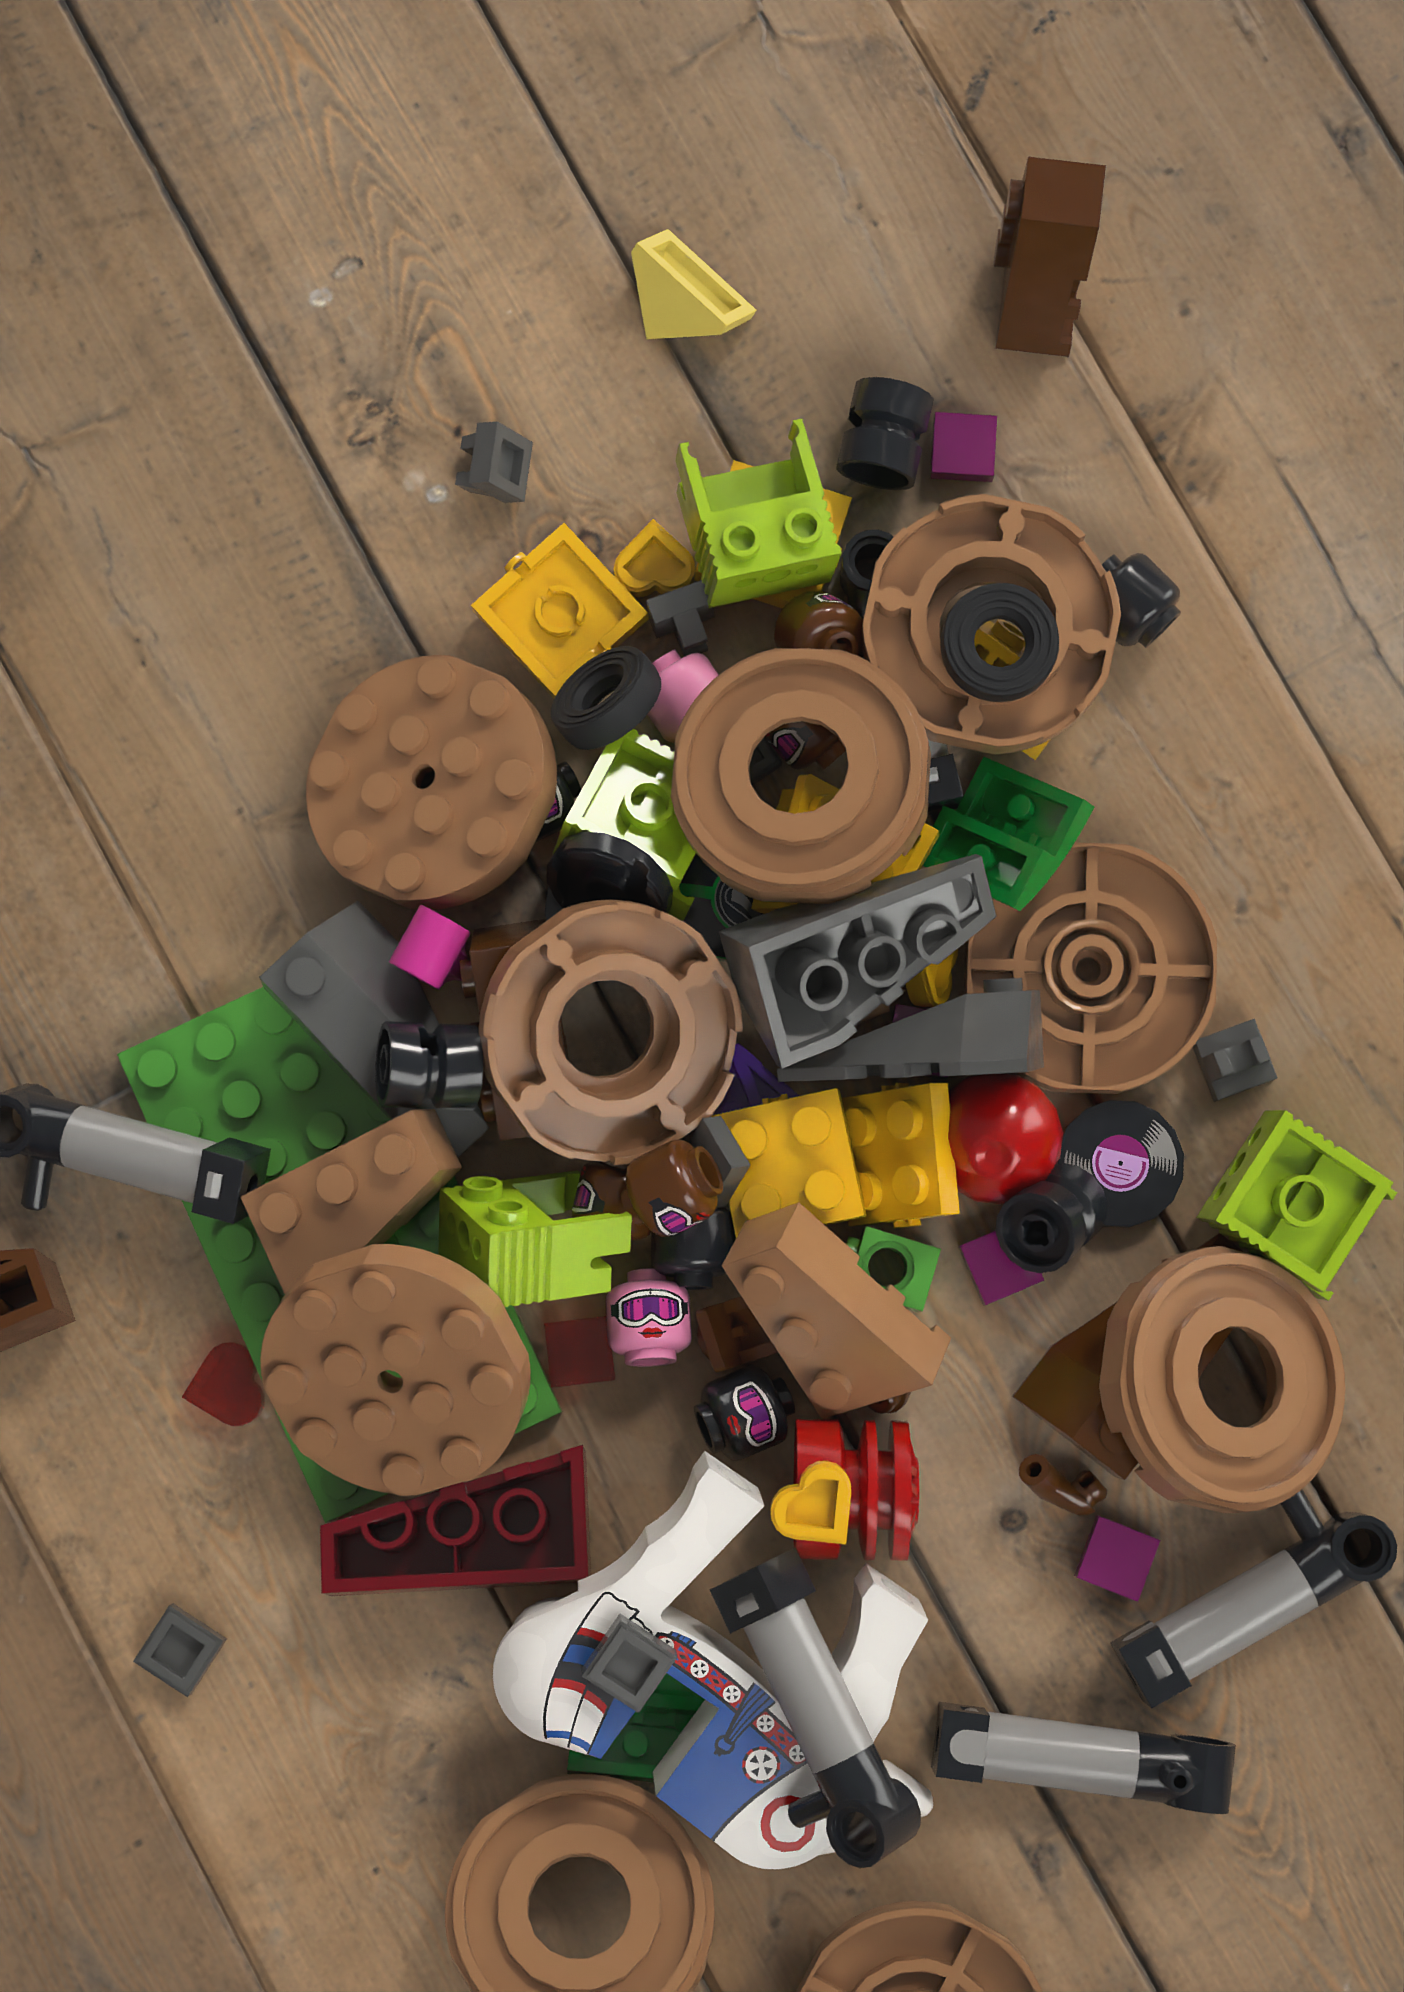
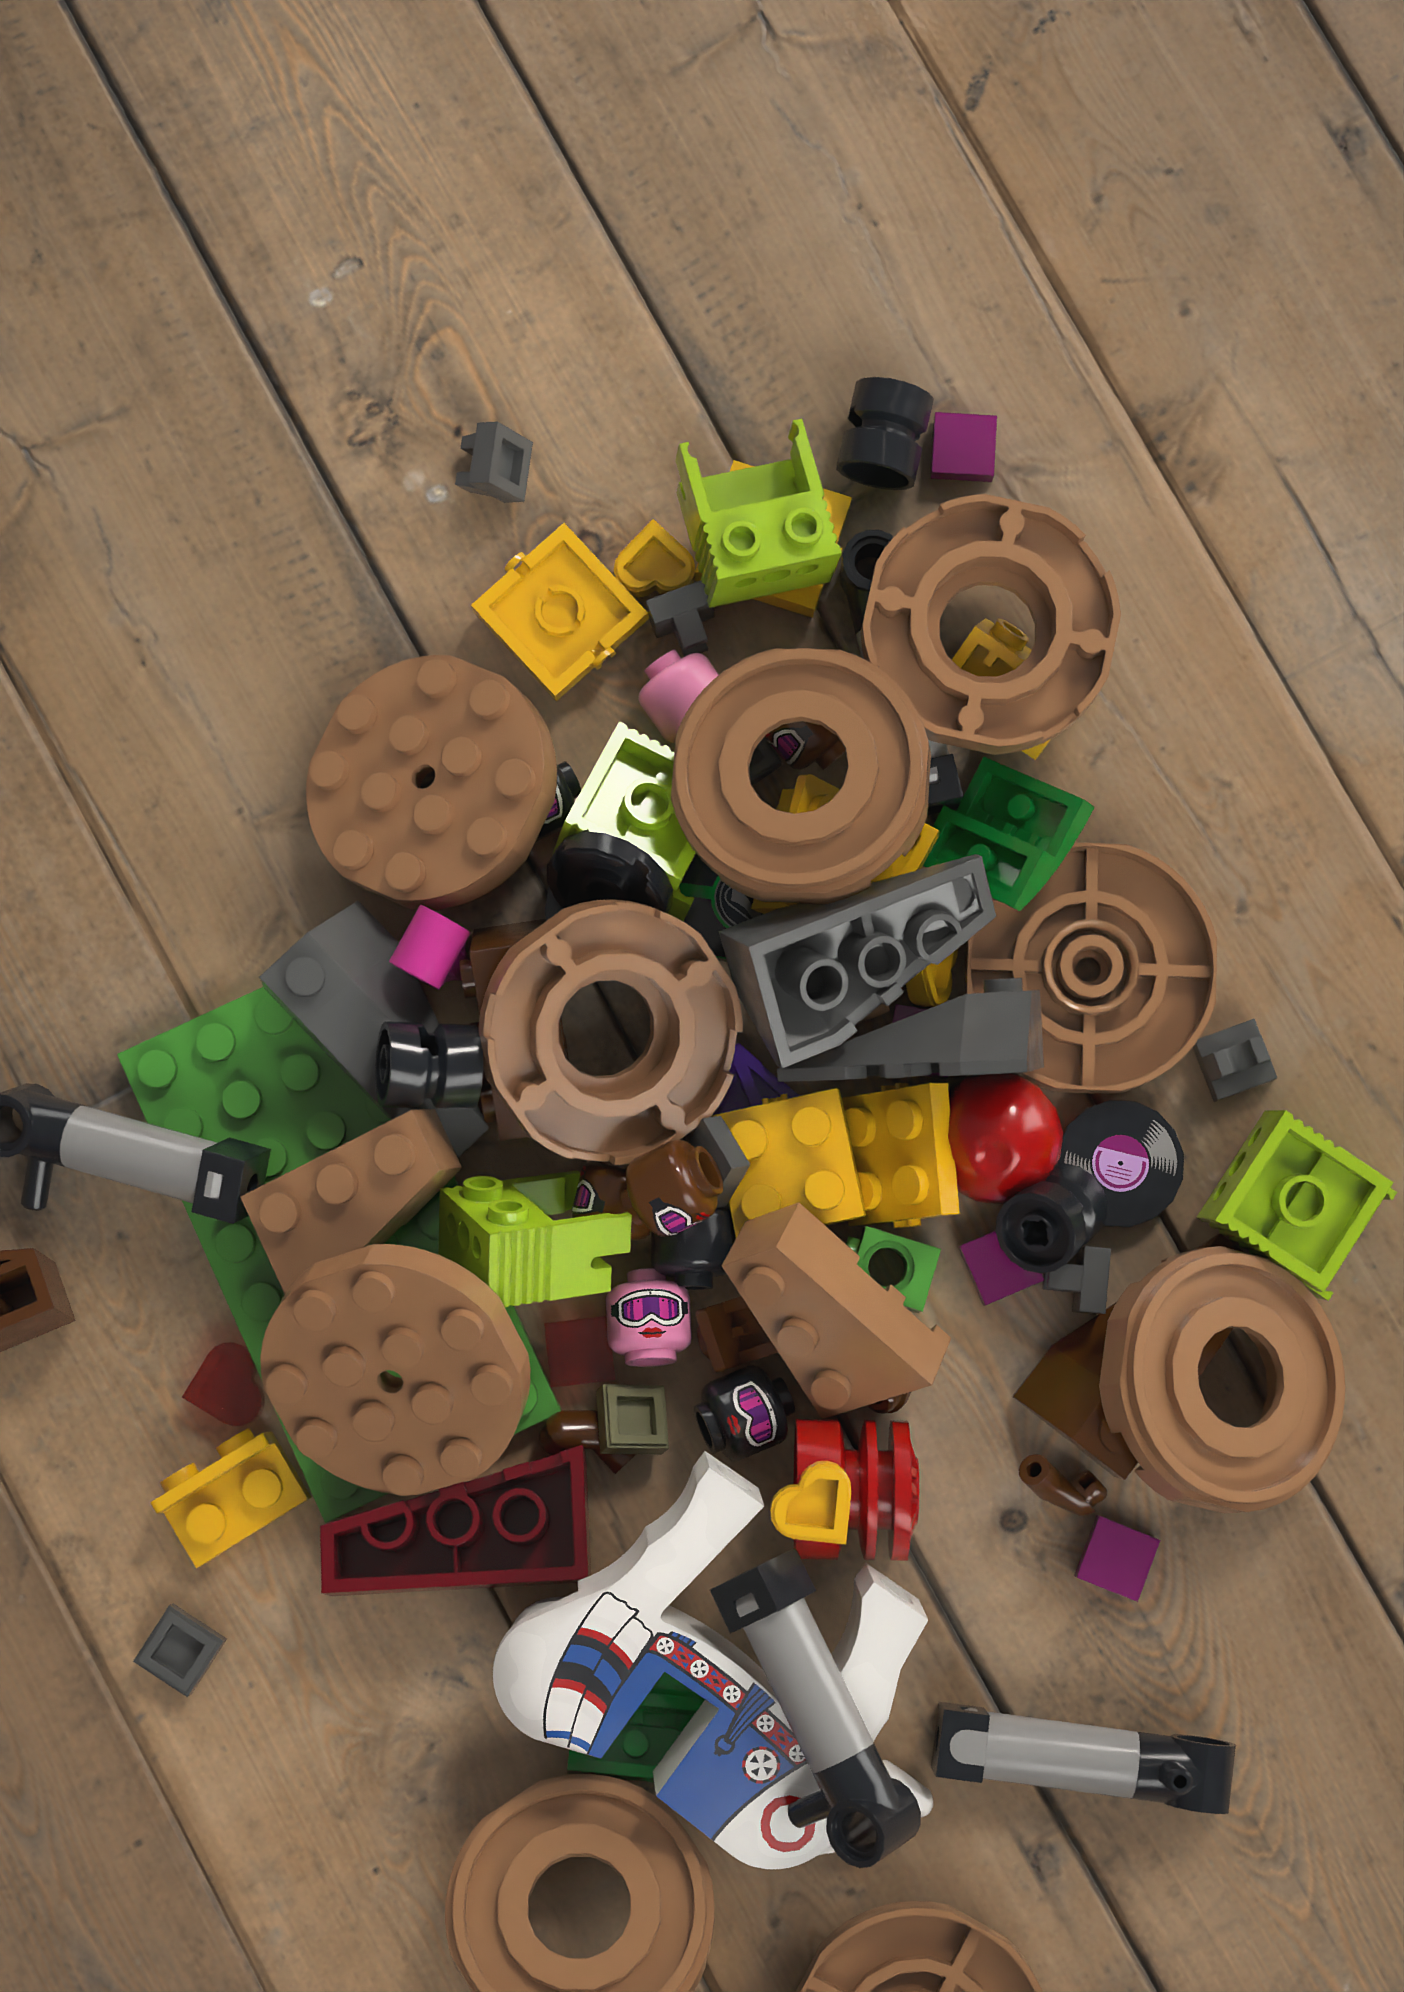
(231, 1496): none -> yellow bracket
(577, 1428): none -> reddish brown arm
(595, 725): black tyre -> none
(629, 1663): dark grey tile -> none
(632, 1419): none -> olive tile
(682, 292): light yellow slope -> none
(819, 622): reddish brown head -> none
(1007, 603): black tyre -> none
(1046, 252): reddish brown wedge -> none
(1085, 1280): none -> dark grey tile
(1145, 599): black head -> none
(1255, 1603): piece -> none

